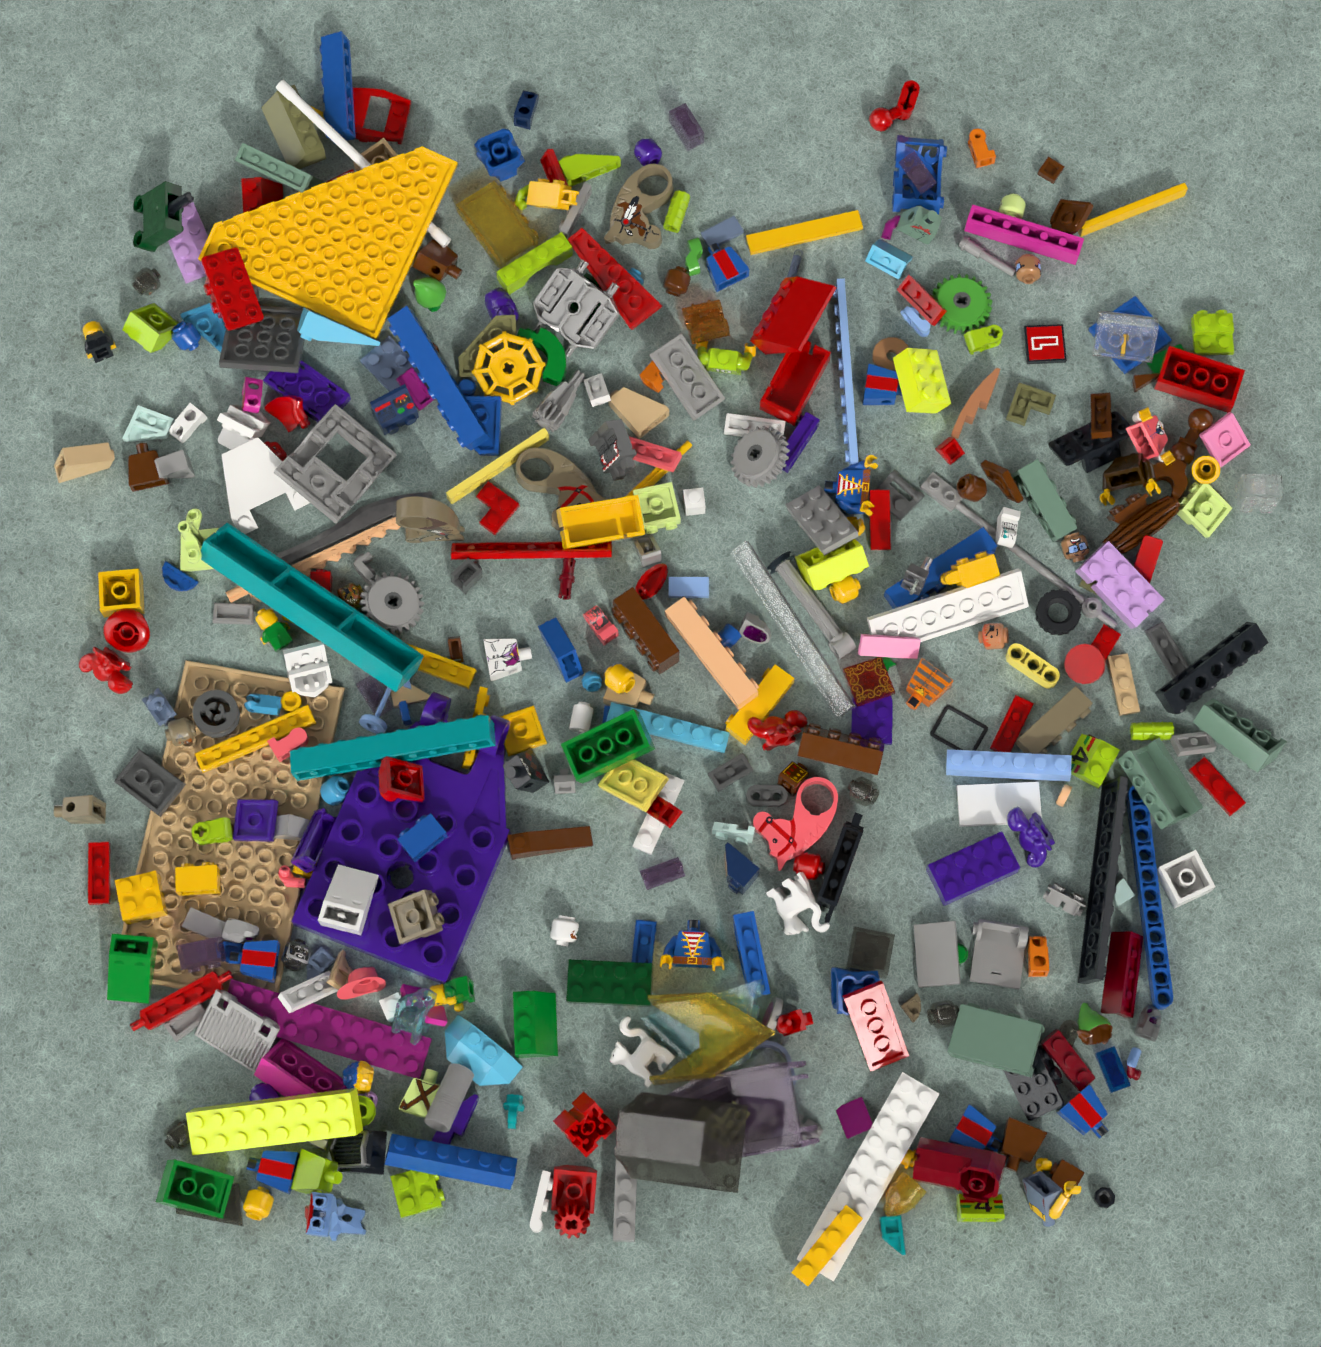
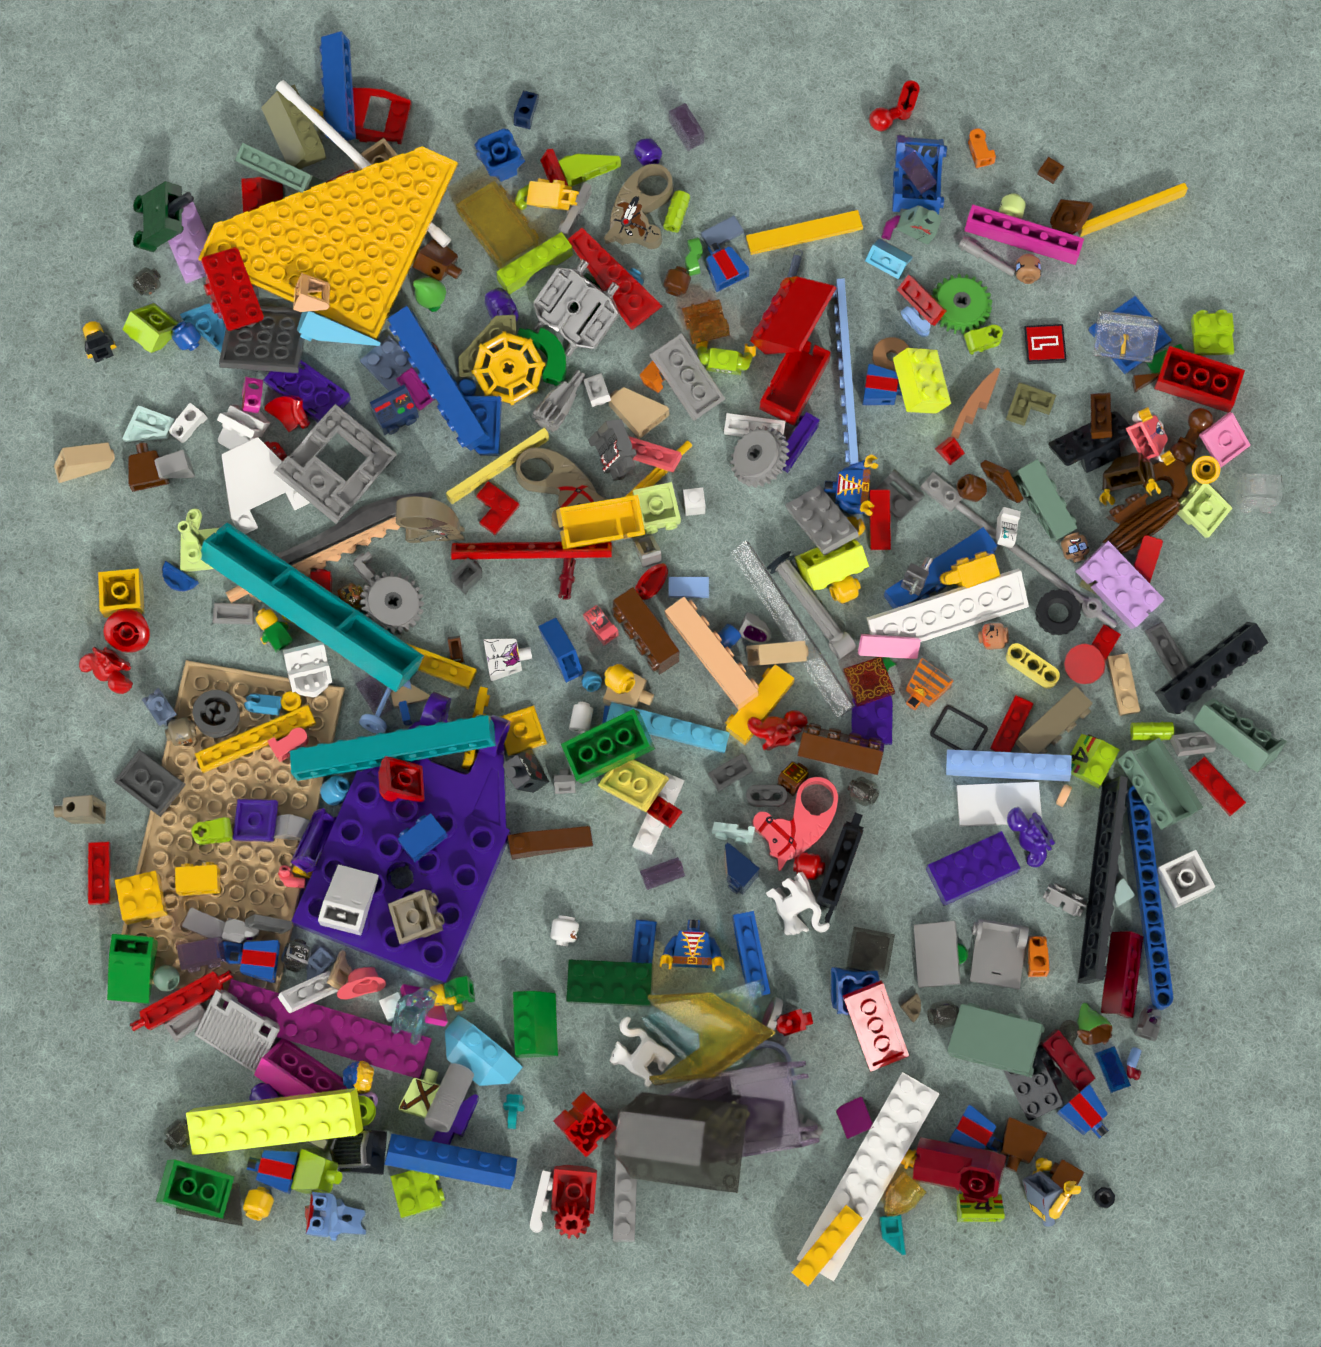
(166, 978): none -> sand green piece
(268, 924): none -> dark grey tile
(305, 302): none -> light nougat tile
(777, 653): none -> tan slope

